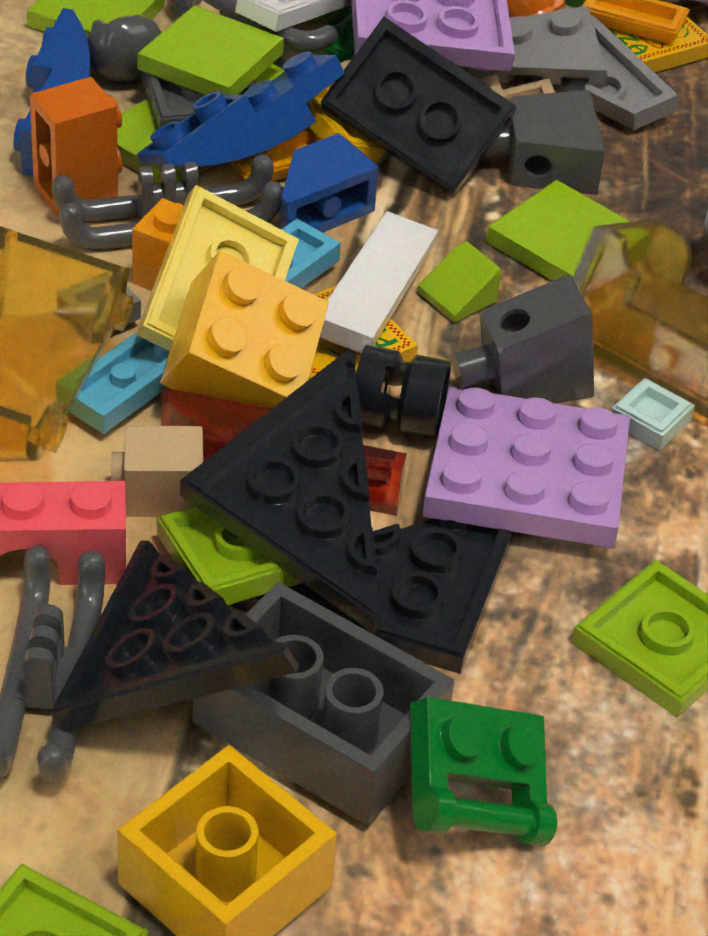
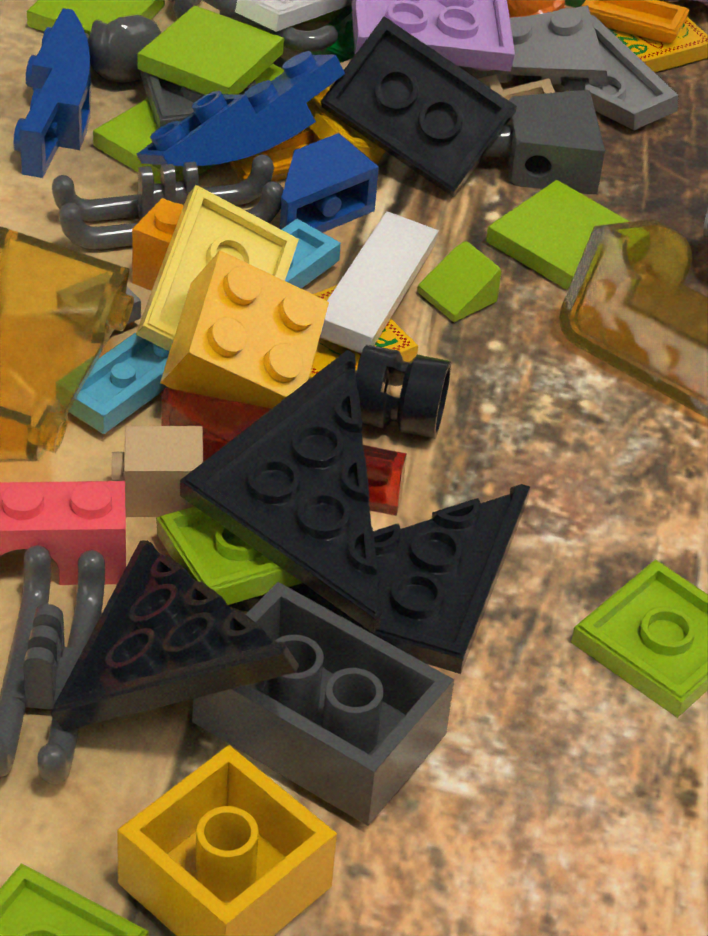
(77, 138): orange brick -> none
(483, 749): green plate -> none
(529, 467): lavender plate -> none
(534, 346): dark grey torso -> none
(654, 413): light aqua tile -> none

